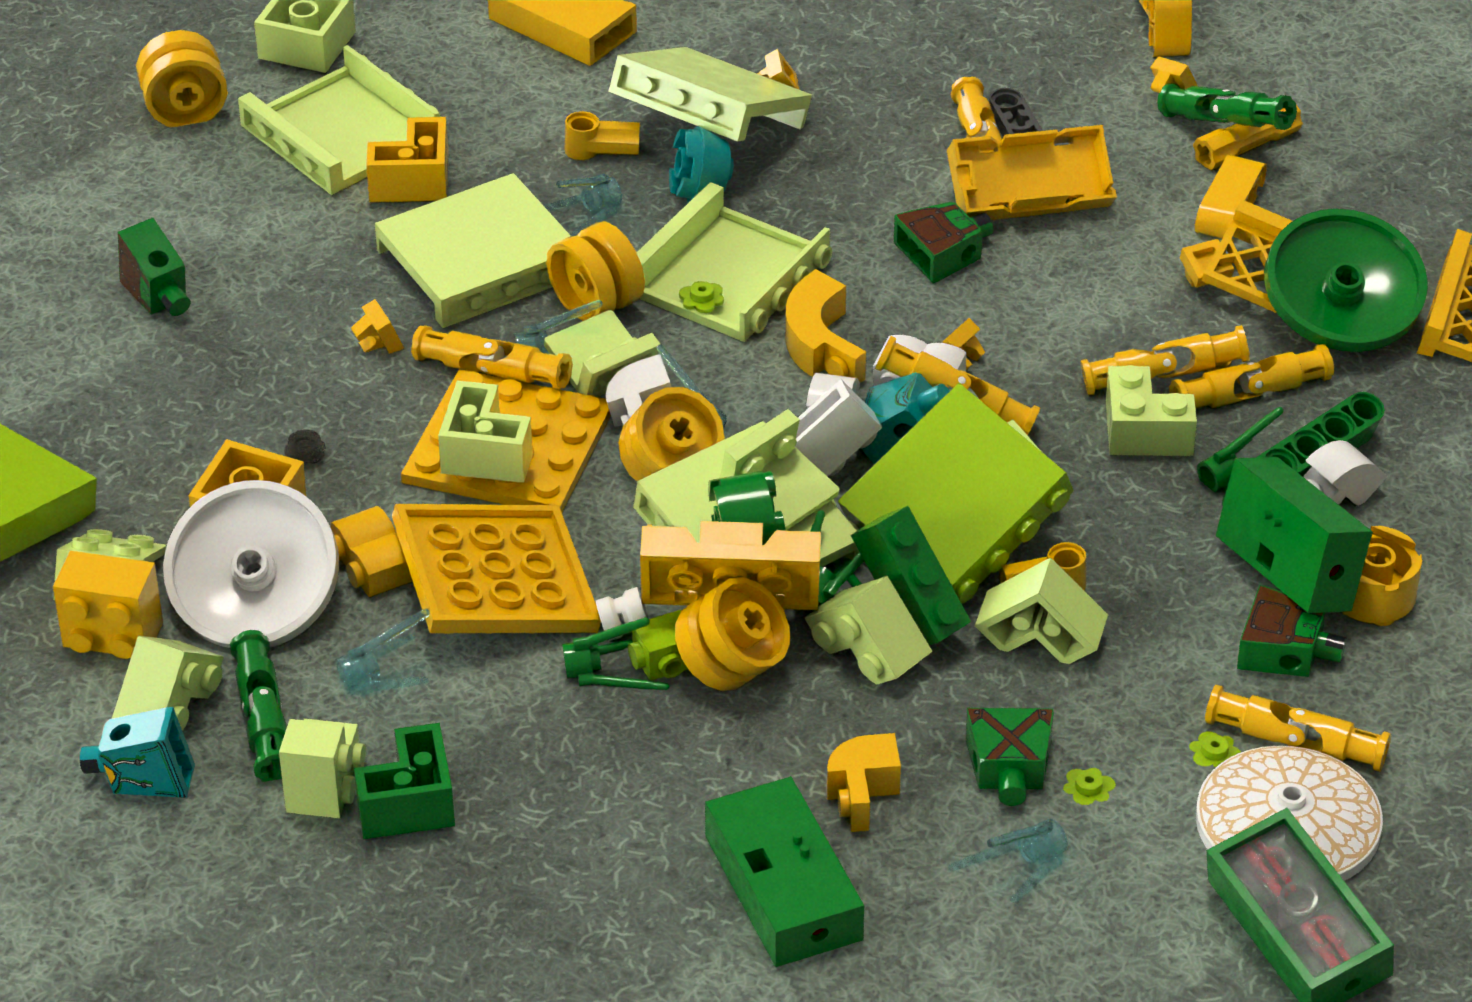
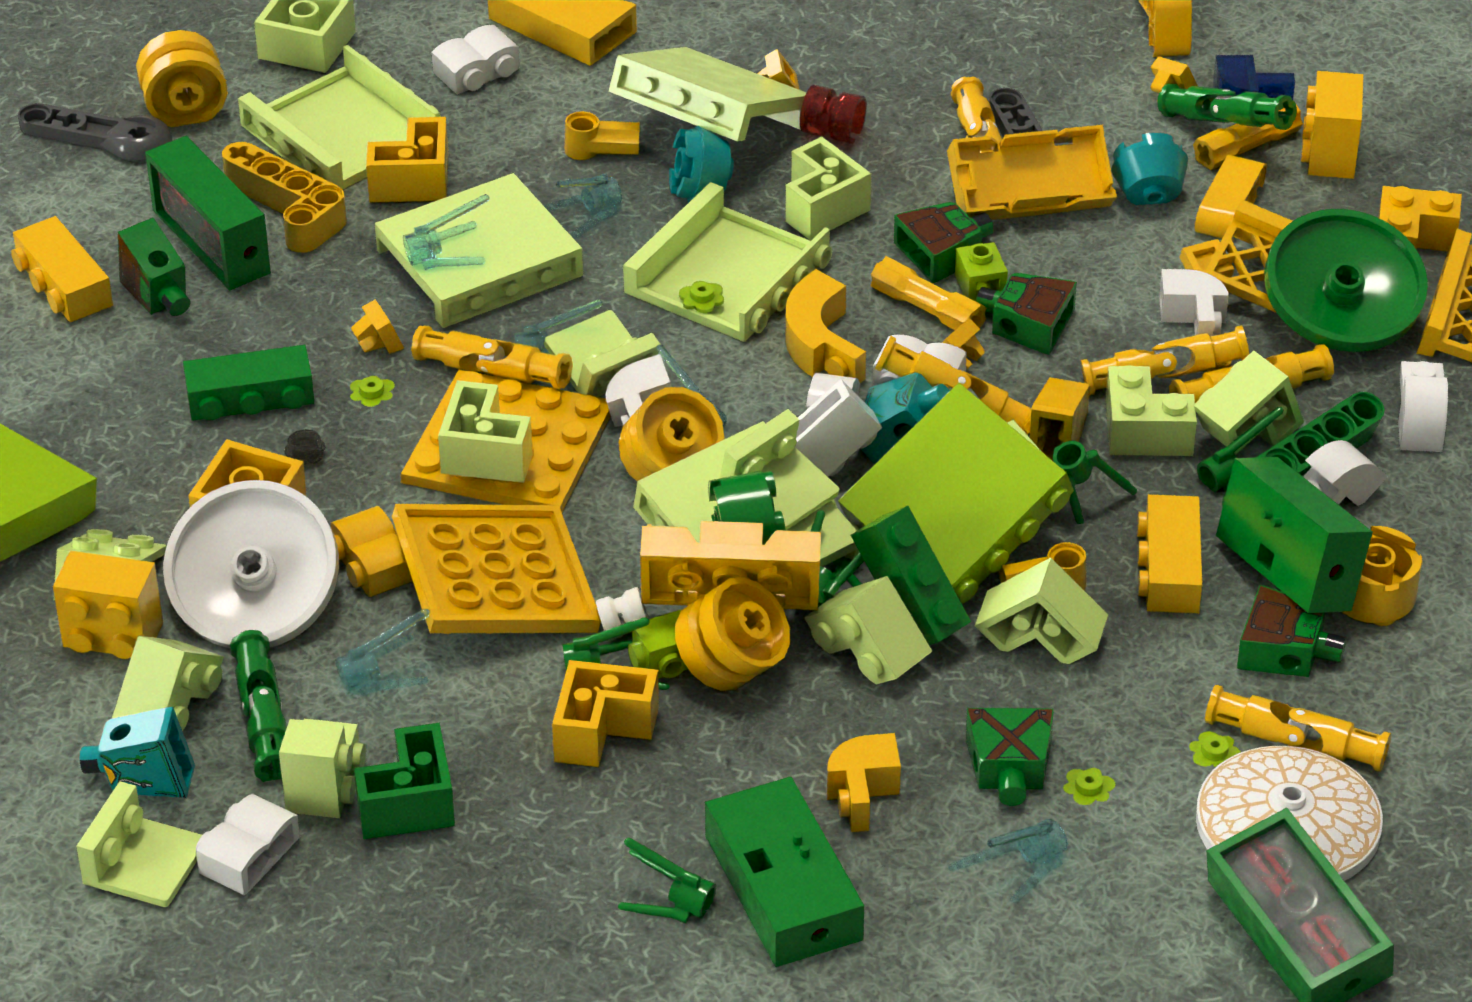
(61, 269): none -> yellow brick
(122, 137): none -> dark grey beam
(133, 853): none -> yellowish green bracket
(208, 212): none -> green brick
(246, 843): none -> white brick
(248, 382): none -> green brick
(309, 204): none -> yellow beam
(371, 390): none -> lime plant
(425, 243): none -> clear light blue plant
(475, 59): none -> white brick
(596, 267): yellow wheel -> none
(599, 703): none -> yellow brick
(688, 891): none -> green plant
(825, 188): none -> yellowish green brick
(833, 114): none -> clear red wheel
(905, 285): none -> yellow axle
(979, 267): none -> lime brick
(1030, 309): none -> torso
(1059, 414): none -> yellow slope
(1078, 465): none -> green plant
(1150, 169): none -> teal cone
(1170, 554): none -> yellow brick
(1193, 298): none -> white brick
(1239, 75): none -> clear blue brick
(1244, 398): none -> yellowish green brick
(1333, 124): none -> yellow brick
(1422, 216): none -> yellow brick
(1422, 406): none -> white brick

